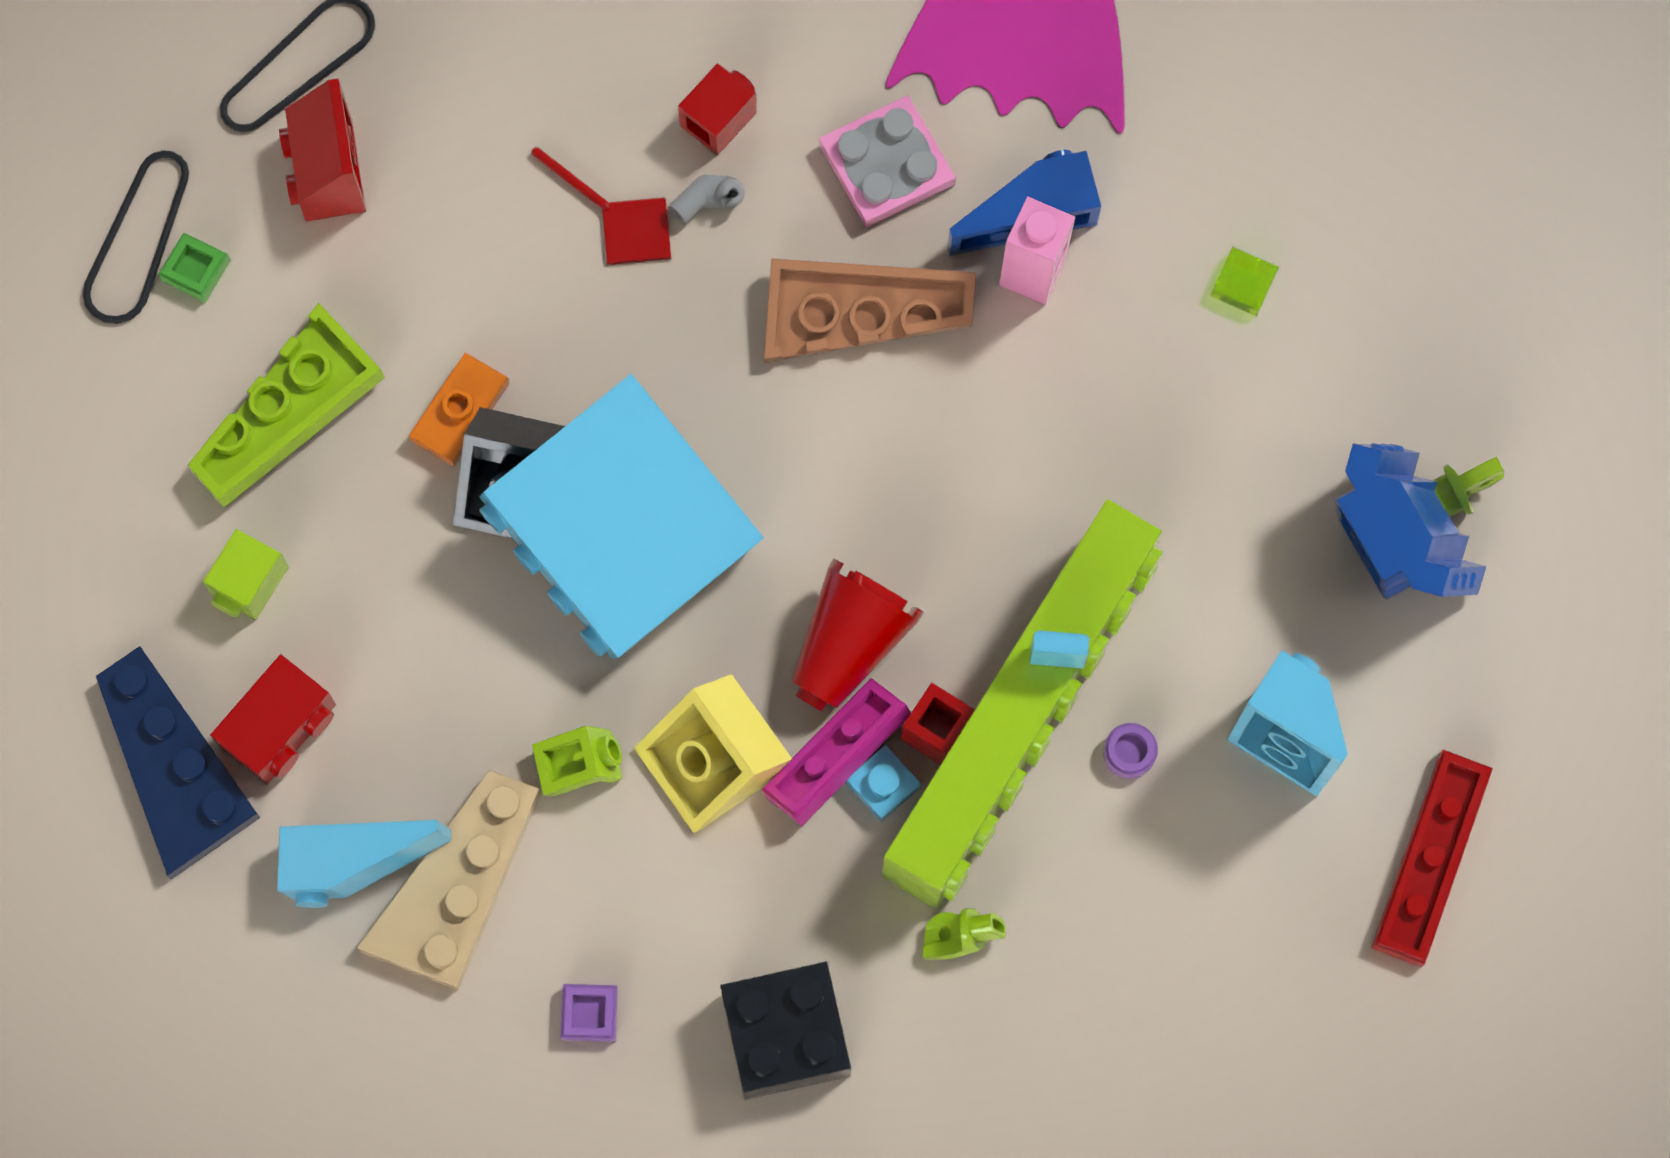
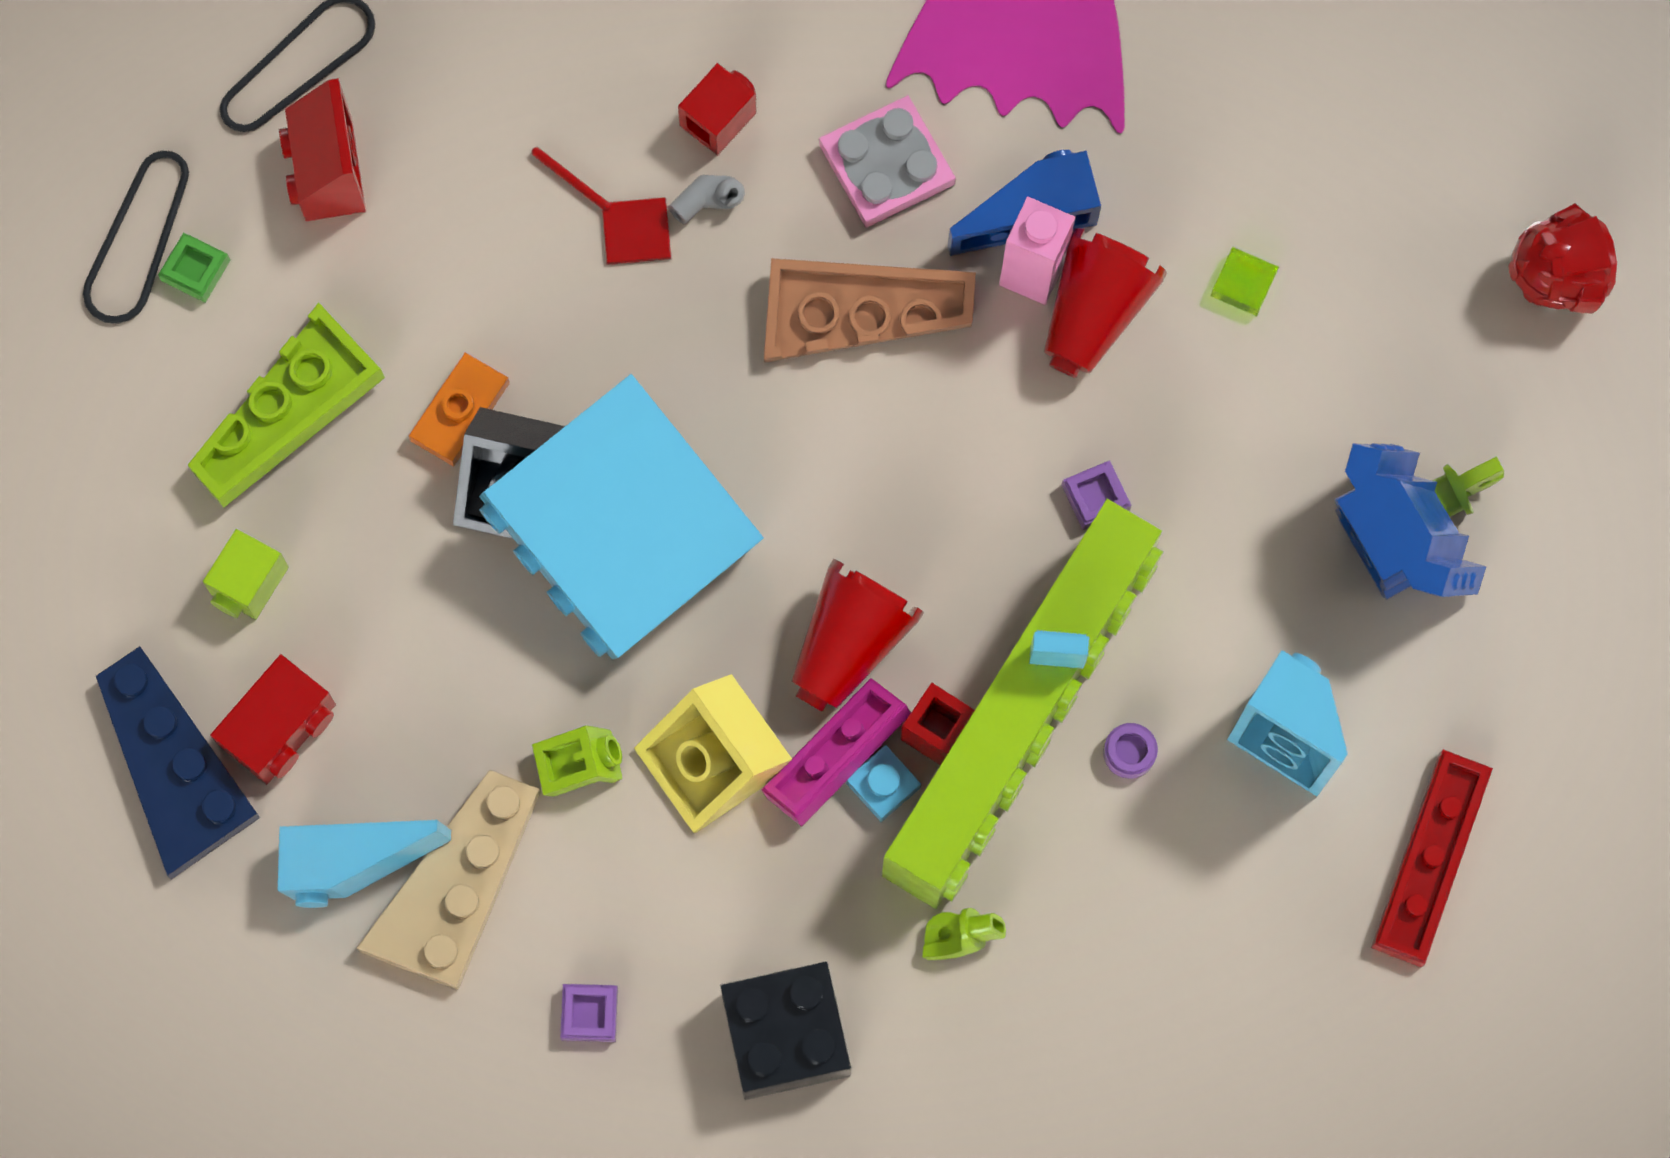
(1090, 490): none -> medium lavender tile
(1096, 300): none -> red cone
(1565, 262): none -> red helmet

